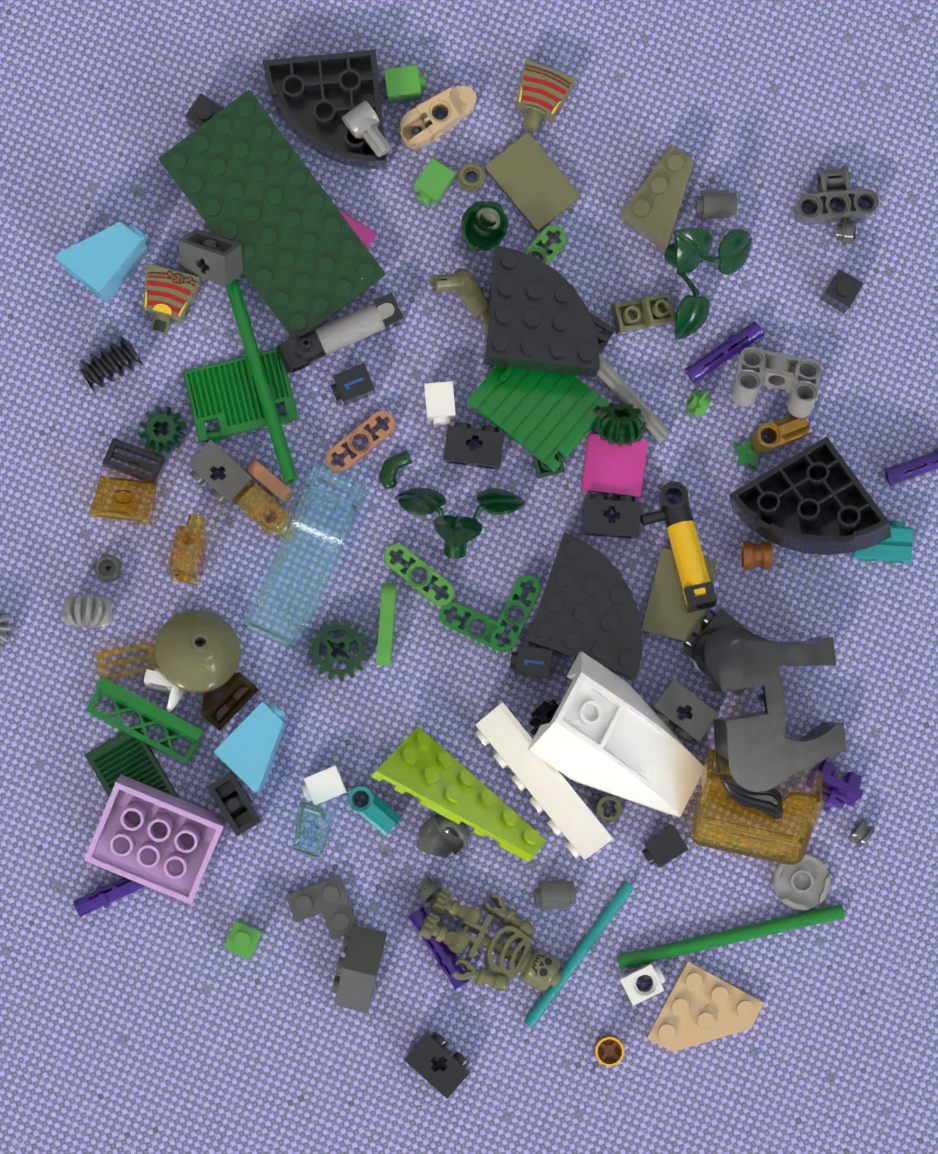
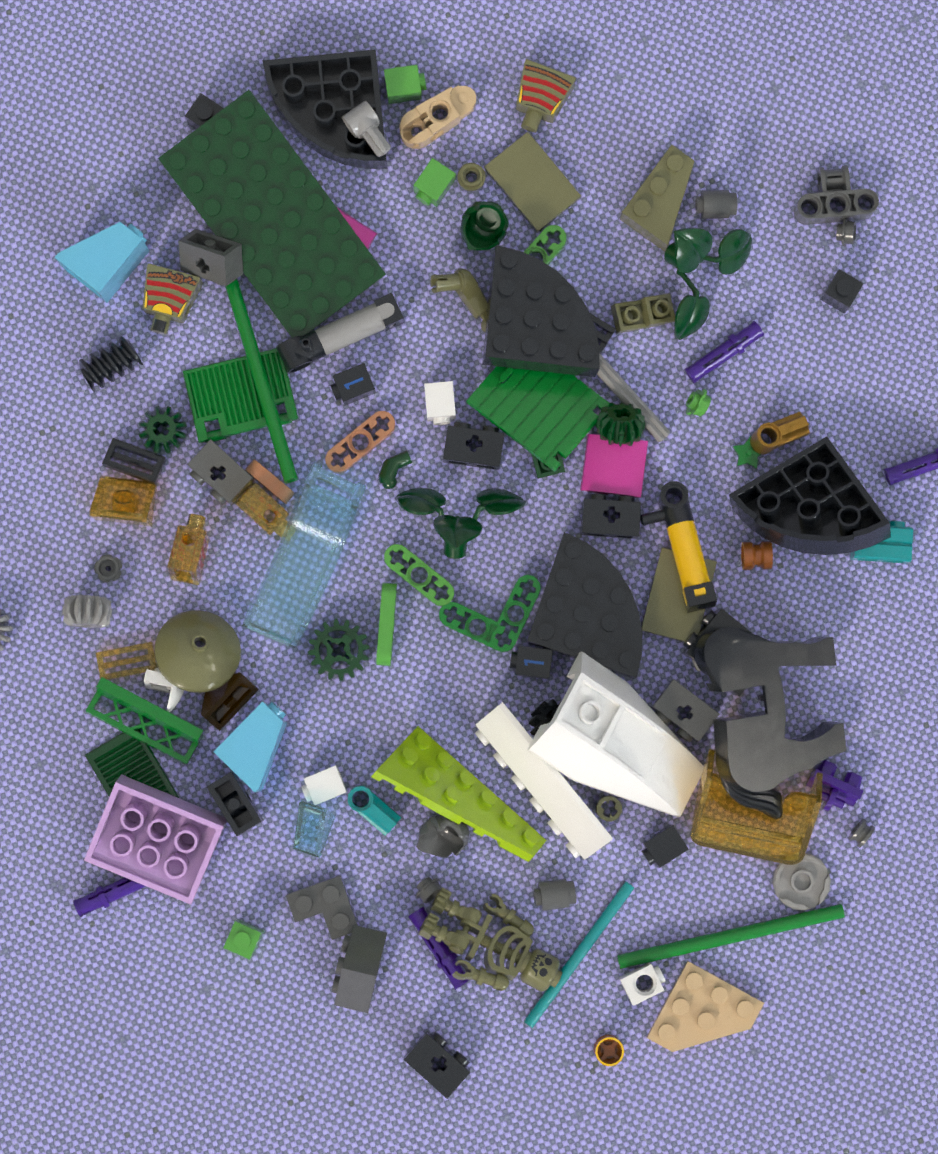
(777, 370): light grey beam -> none

